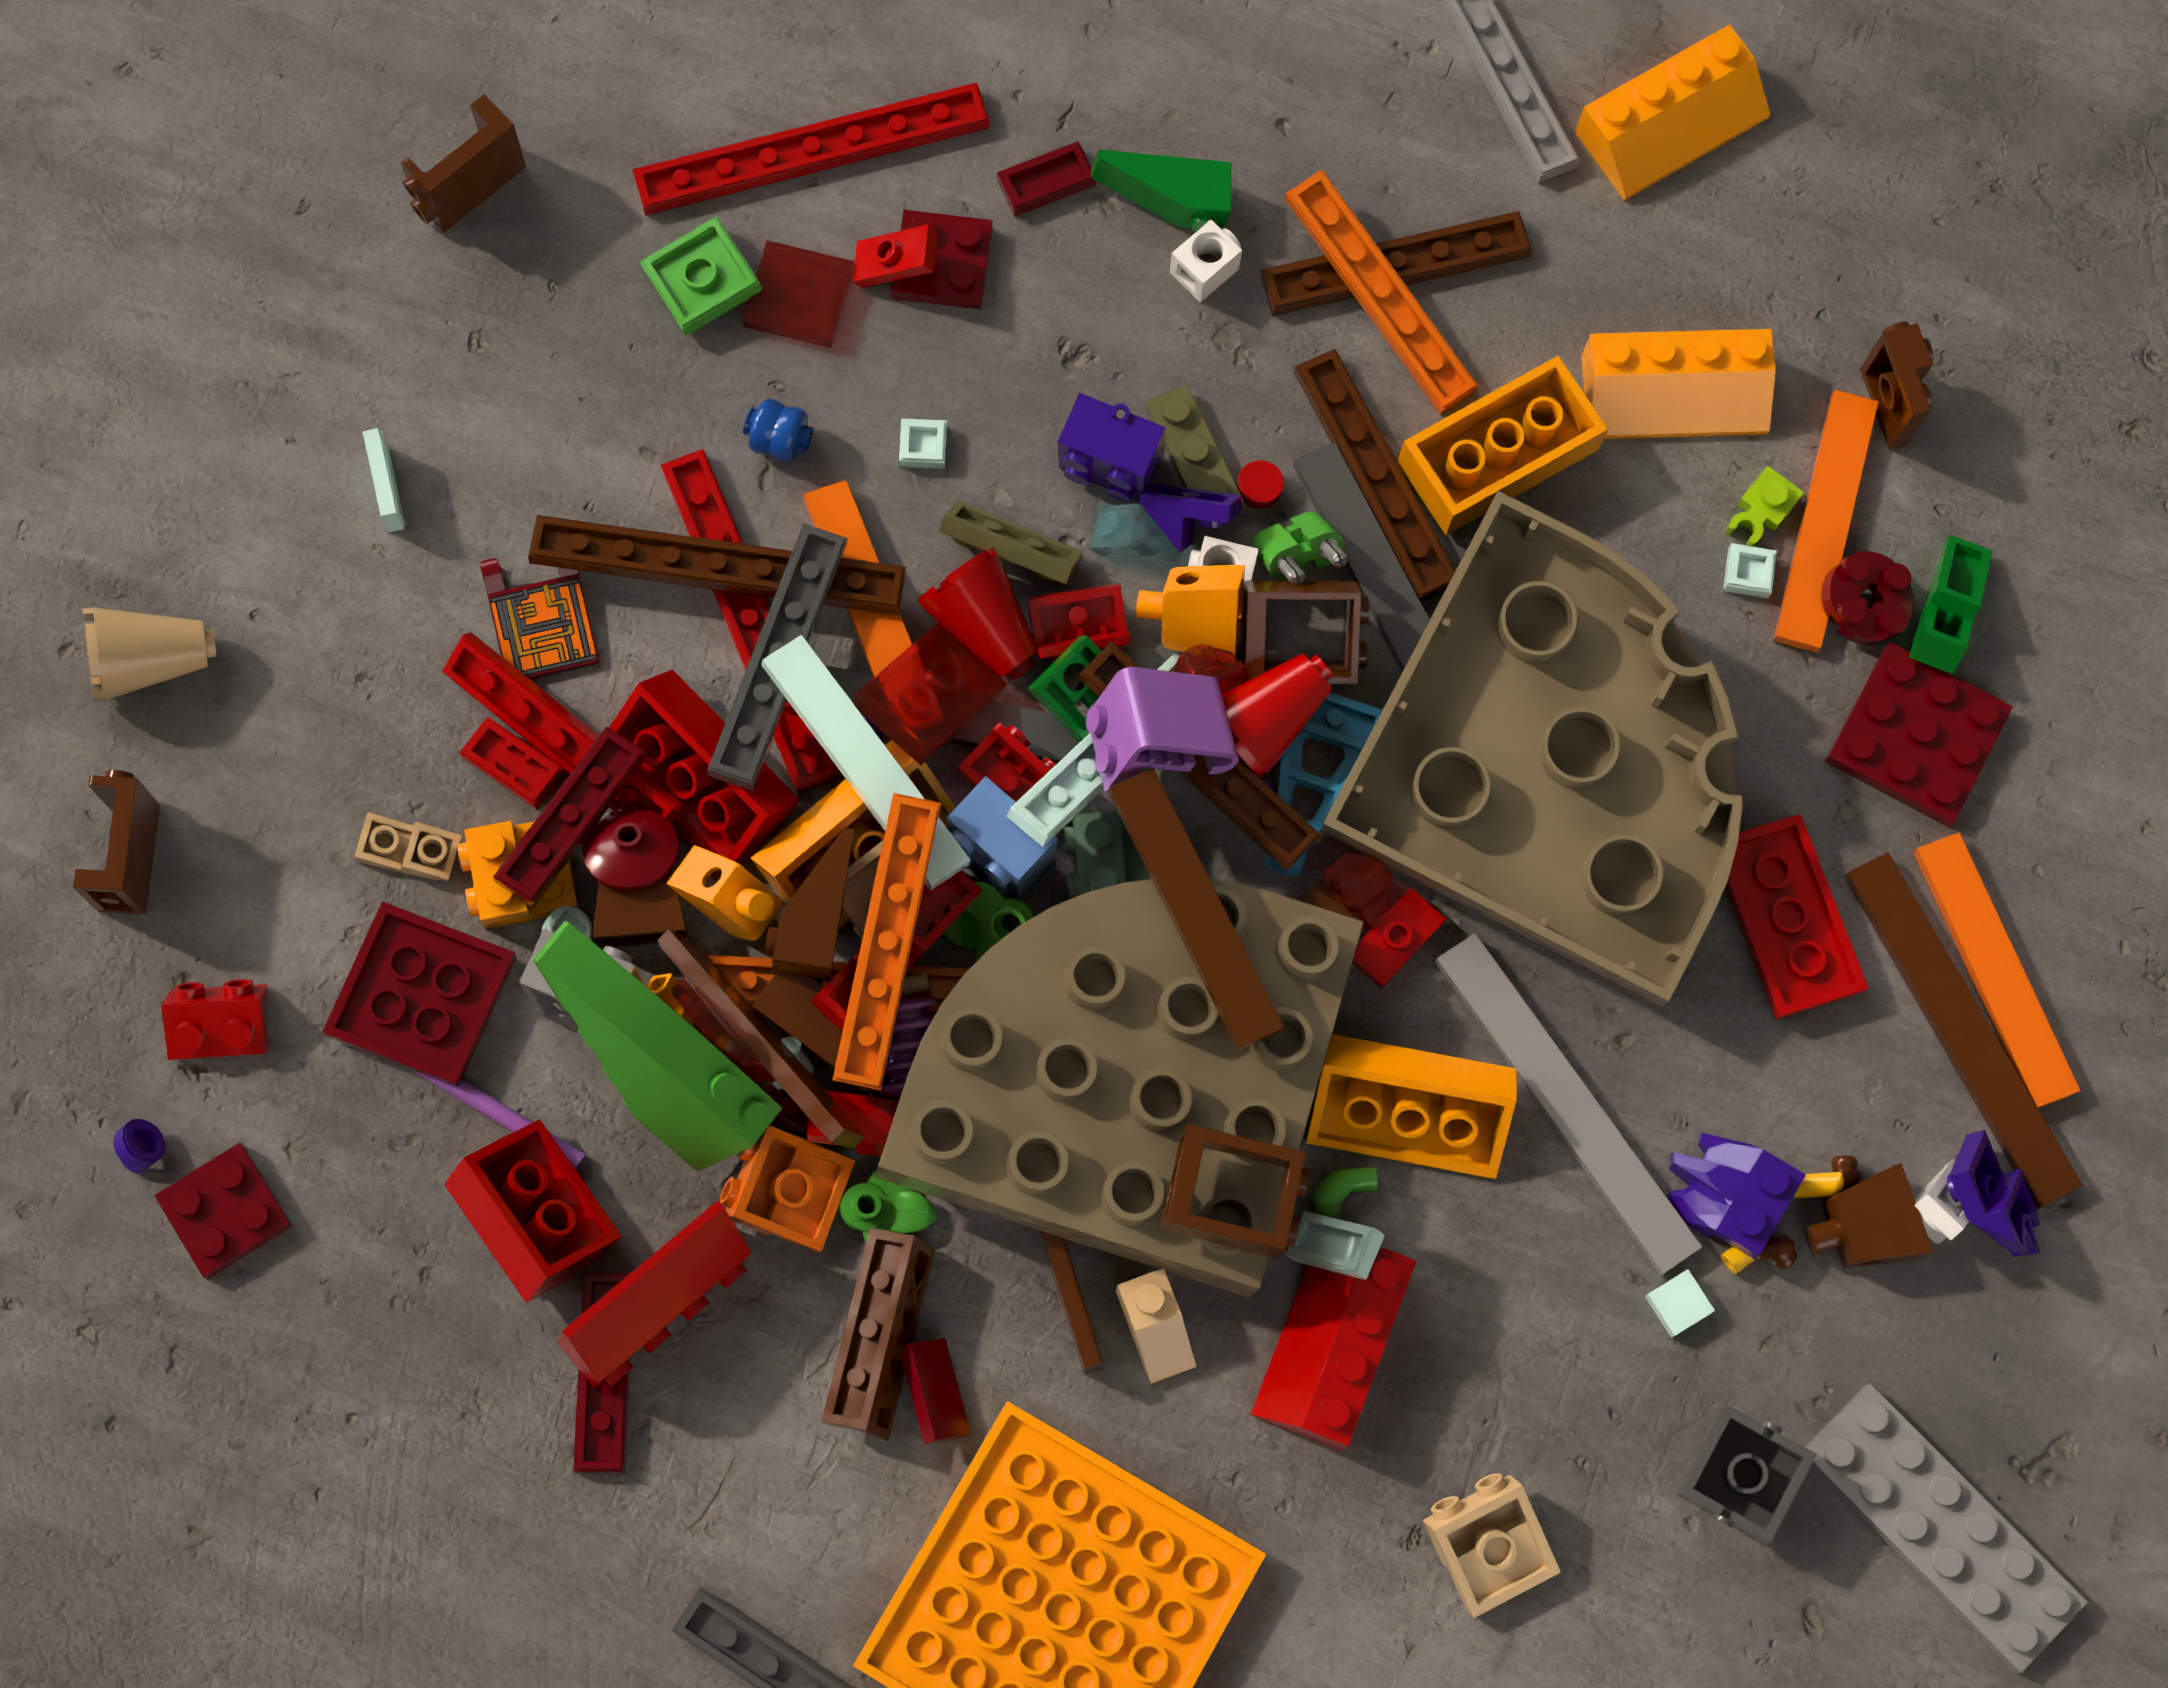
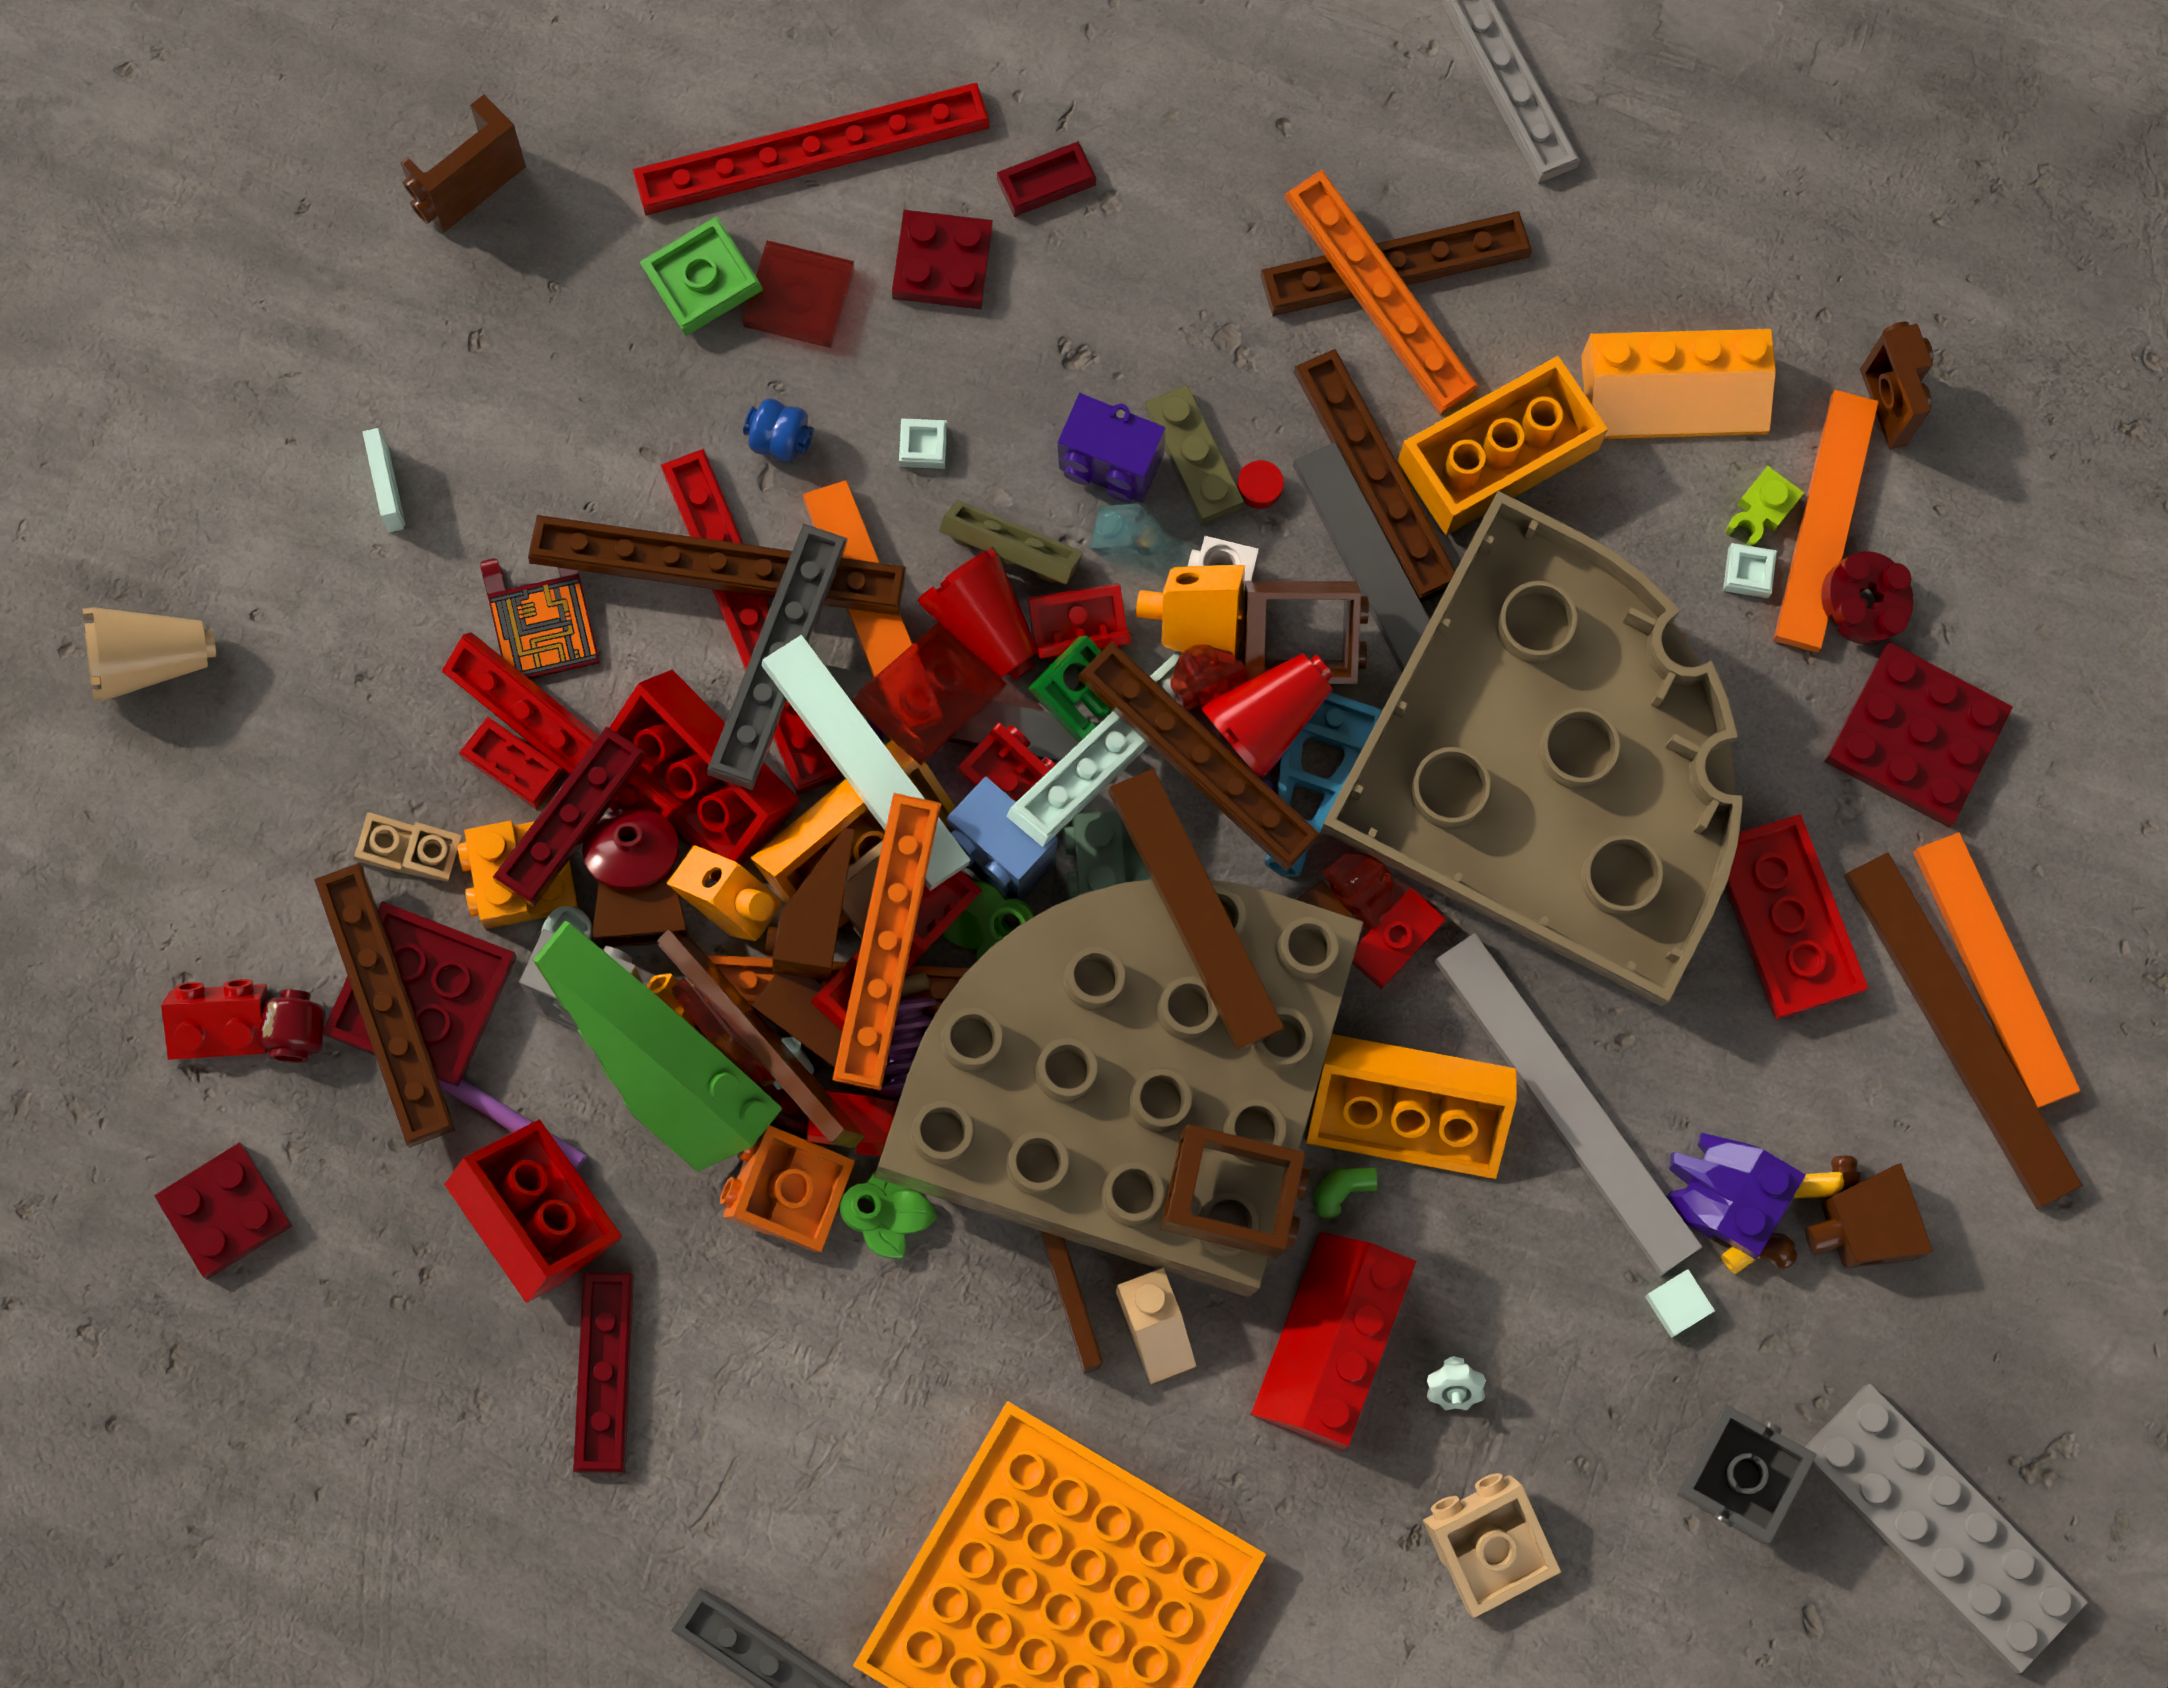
(130, 848): reddish brown panel -> none
(139, 1145): dark purple tile -> none
(291, 1027): none -> dark red head
(385, 1005): none -> reddish brown tile
(654, 1296): red slope -> none
(878, 1323): reddish brown fence -> none
(895, 256): red plate -> none
(934, 1390): dark red tile -> none
(1159, 723): medium lavender piece -> none
(1173, 188): green slope -> none
(1178, 507): dark purple slope -> none
(1203, 277): white brick -> none
(1303, 542): bright green piece -> none
(1336, 1245): light aqua tile -> none
(1455, 1385): none -> light aqua piece
(1674, 112): light orange slope -> none
(1938, 1210): white slope -> none
(1951, 604): green slope -> none
(1993, 1198): dark purple plate -> none

